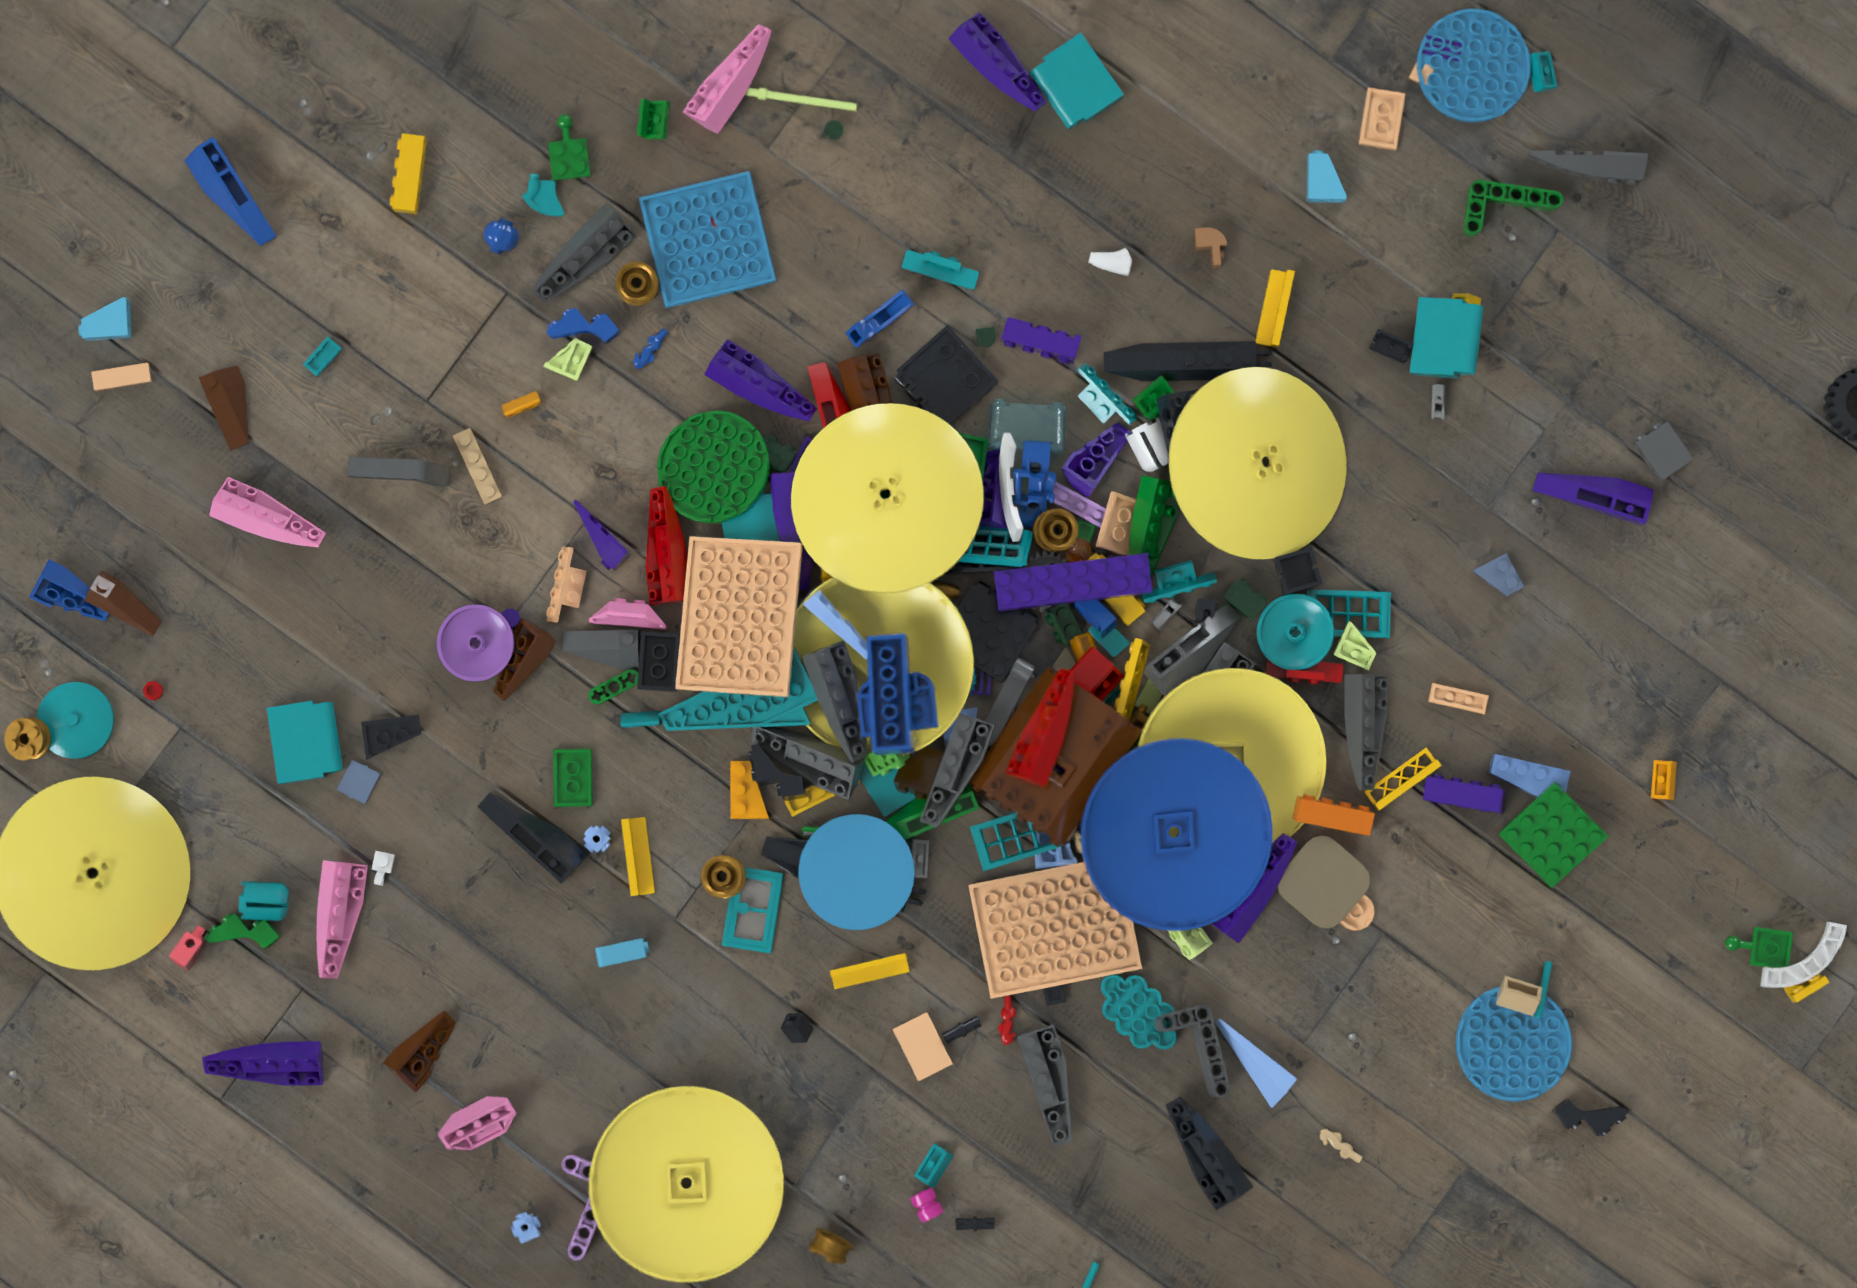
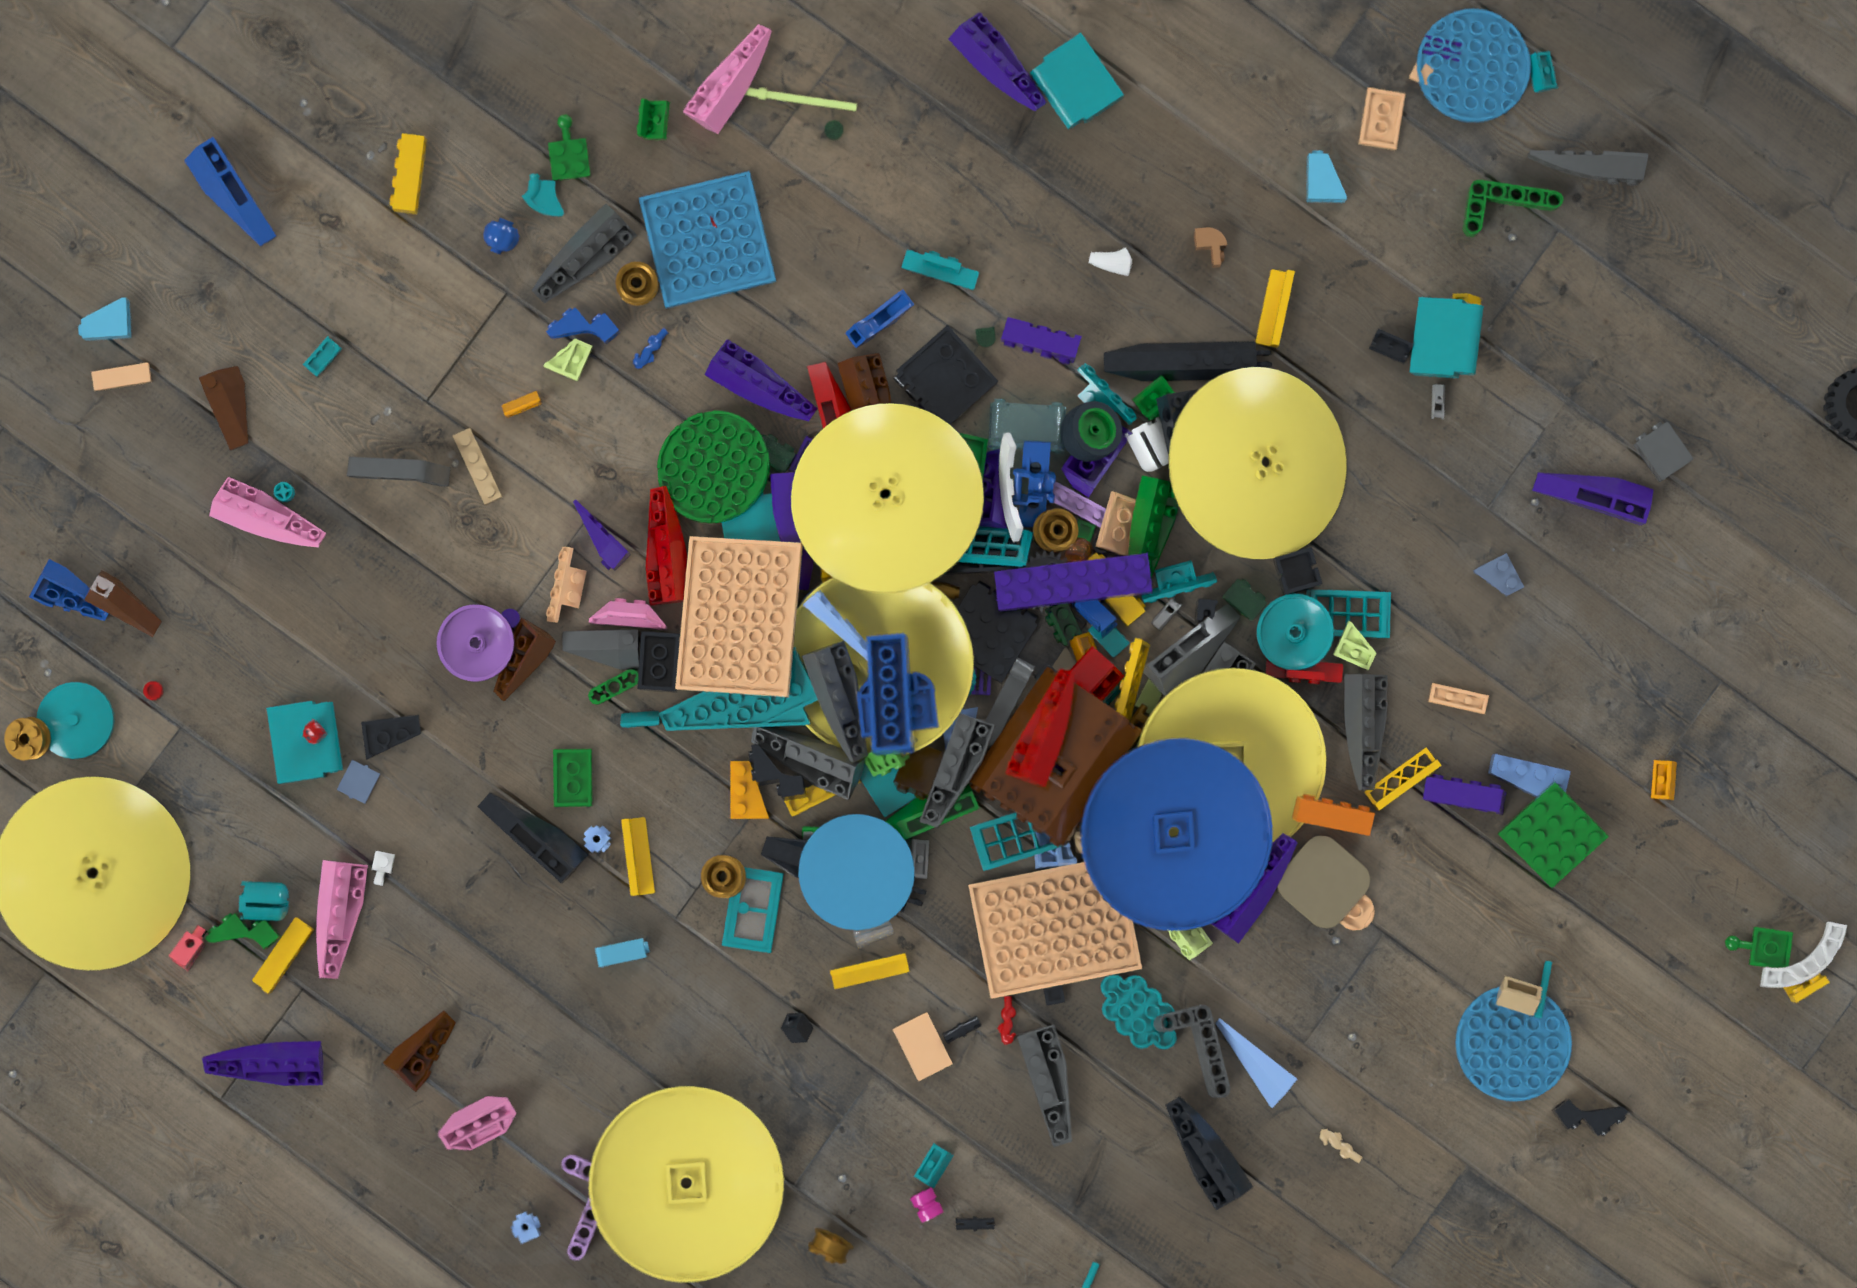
(280, 492): none -> teal wheel
(283, 955): none -> yellow panel
(314, 732): none -> red rock
(873, 934): none -> clear axle
(1091, 431): none -> wheel

